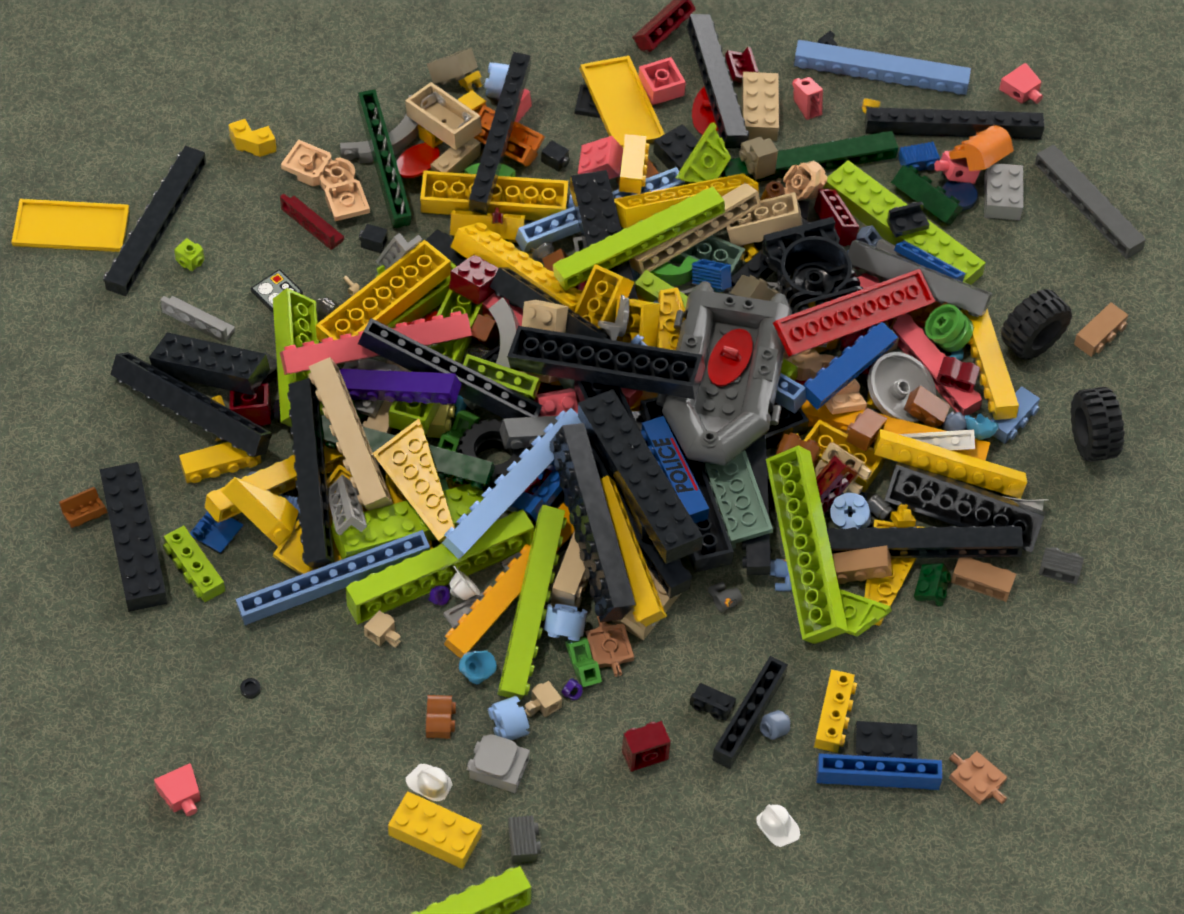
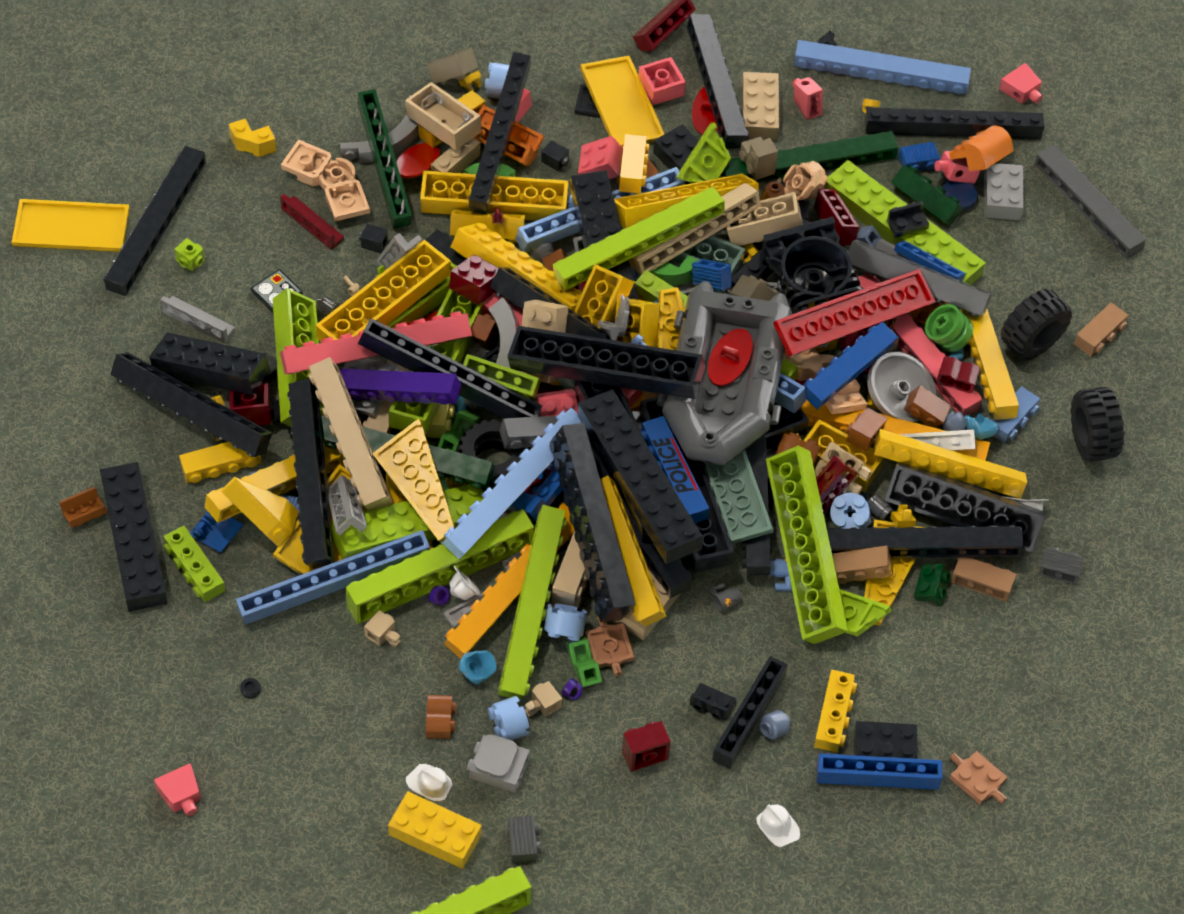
(740, 63): dark red bracket -> none

